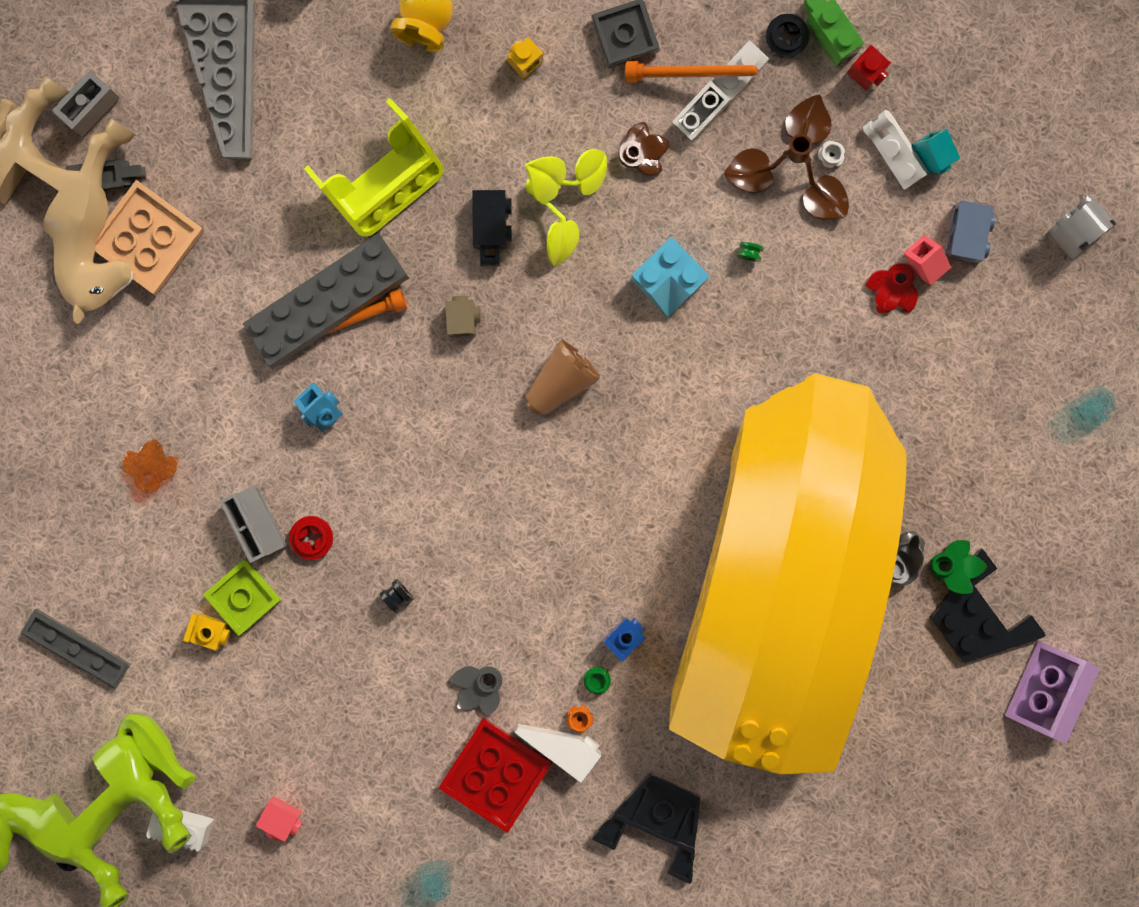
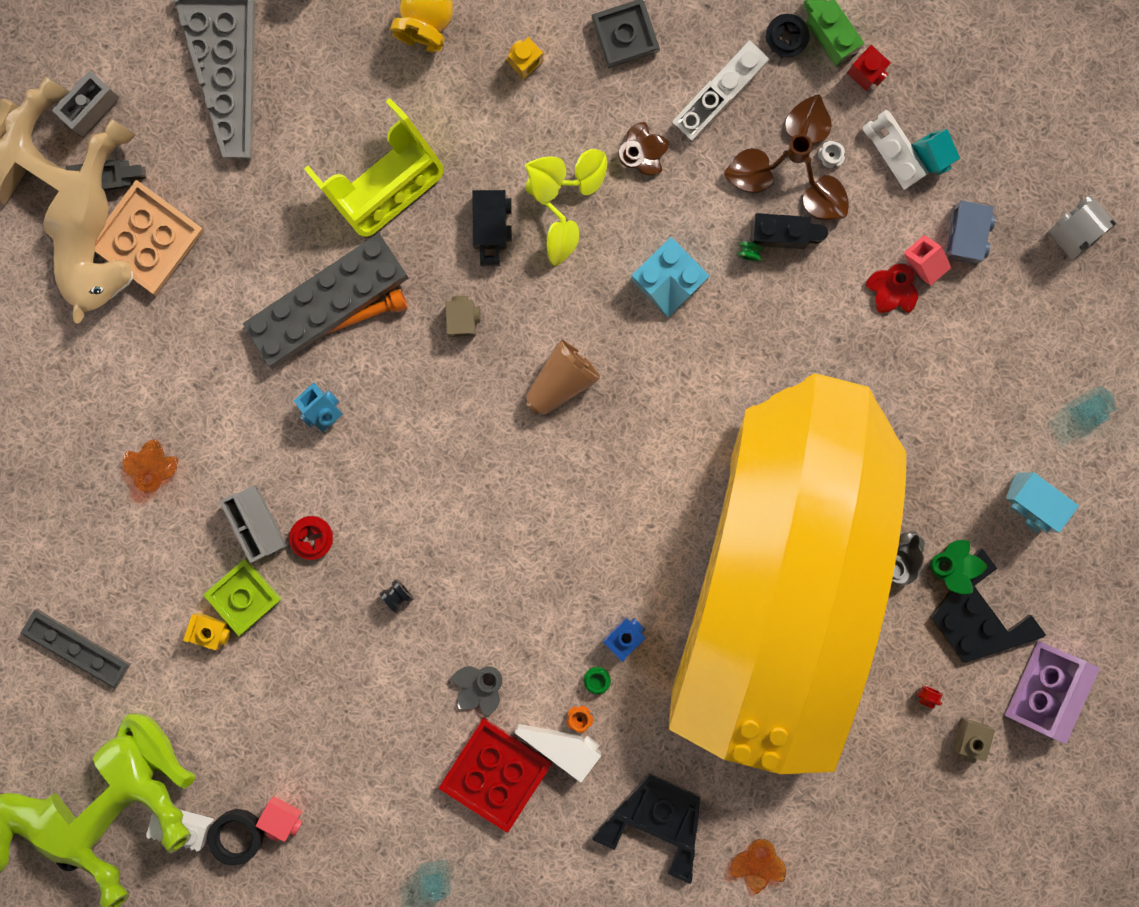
(218, 849): none -> black tyre
(637, 72): orange piece -> none
(758, 869): none -> clear orange plate
(786, 231): none -> black brick
(929, 697): none -> red plate
(973, 740): none -> dark tan brick
(1040, 503): none -> medium azure slope

